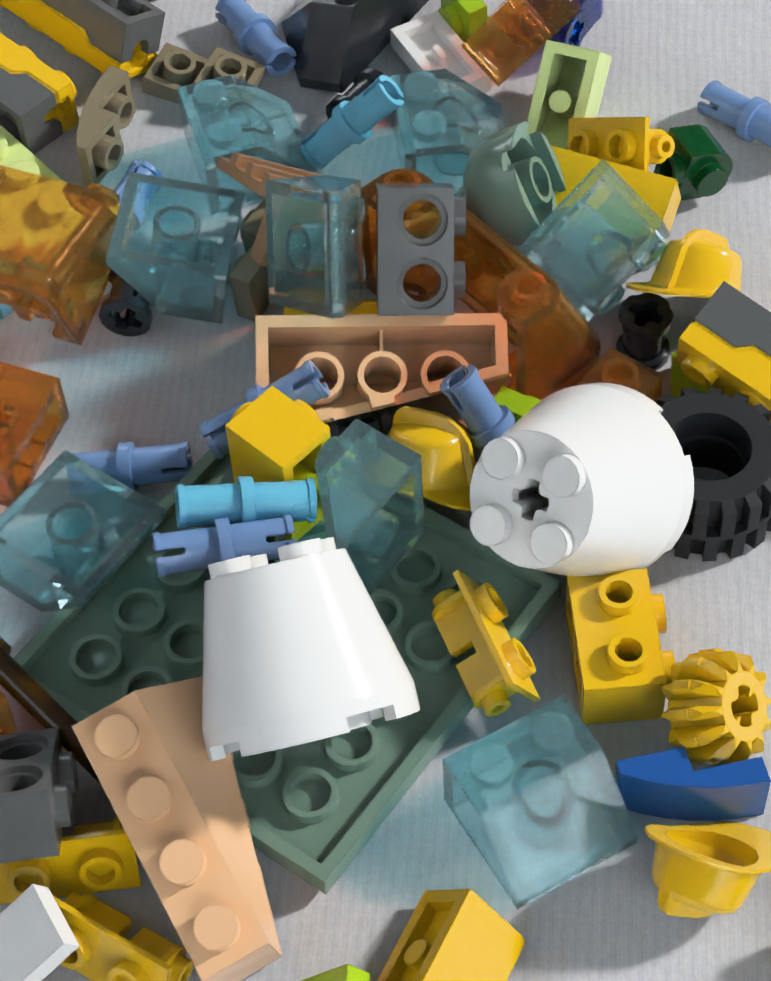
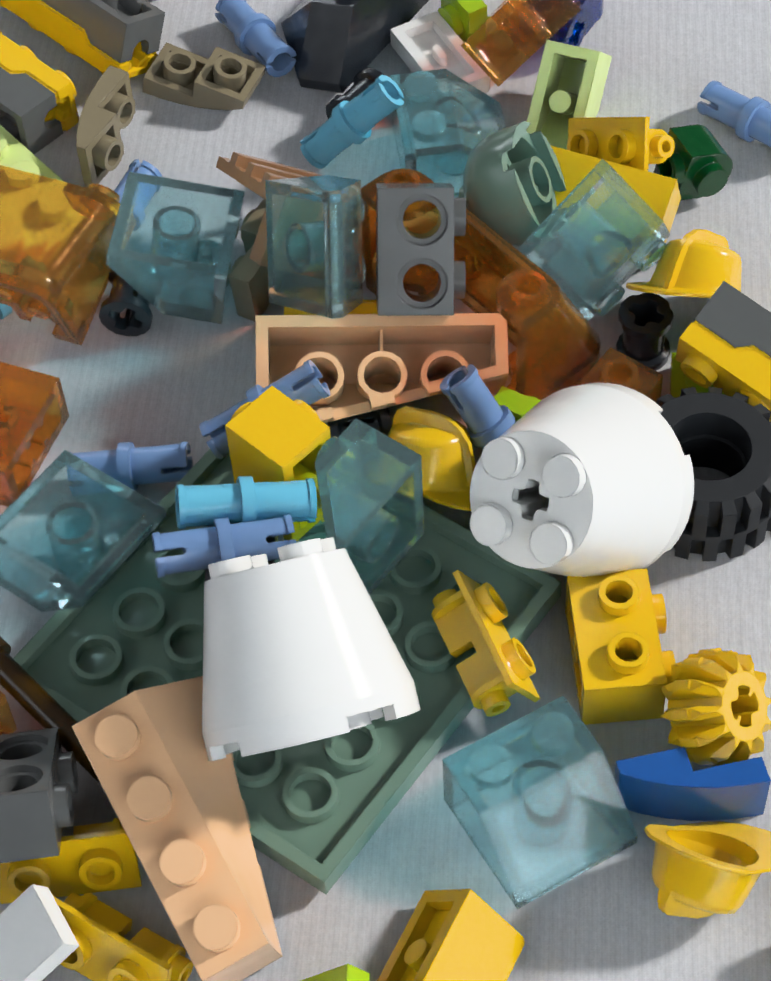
(241, 118): clear light blue slope -> none

